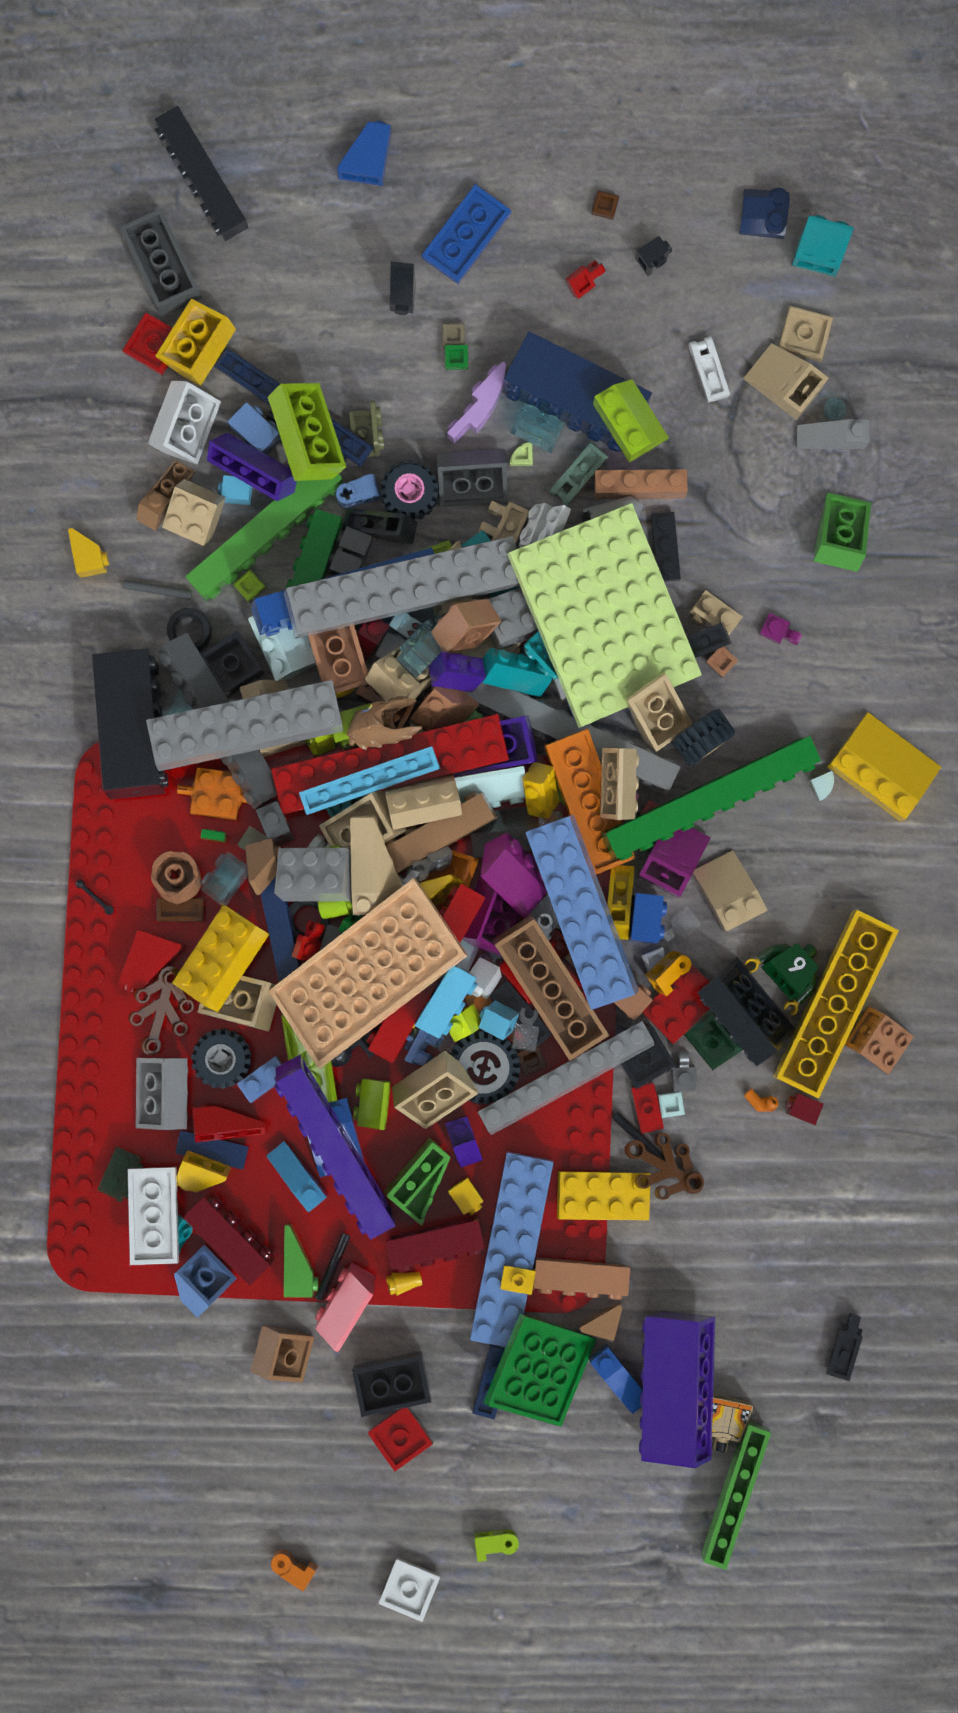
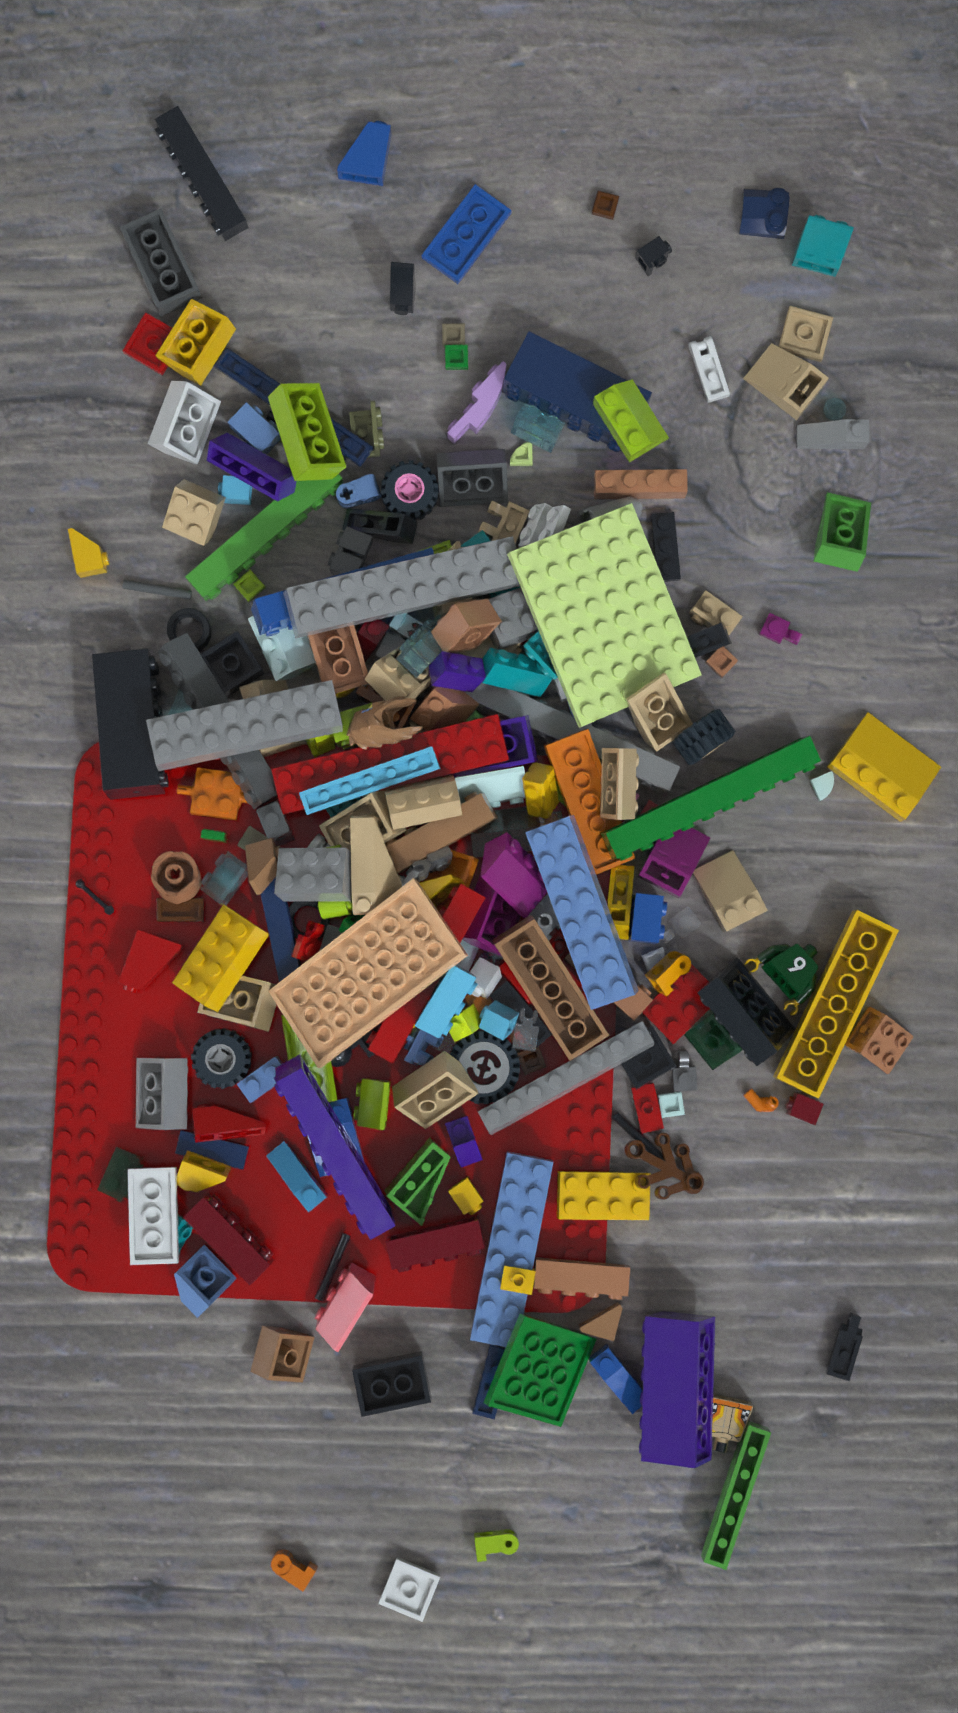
(155, 504): medium nougat slope -> none
(161, 1007): reddish brown plant -> none
(298, 1271): bright green slope -> none
(316, 548): green brick -> none
(400, 1438): red plate -> none
(402, 1282): yellow cone -> none
(579, 473): sand green plate -> none
(582, 279): red plate -> none

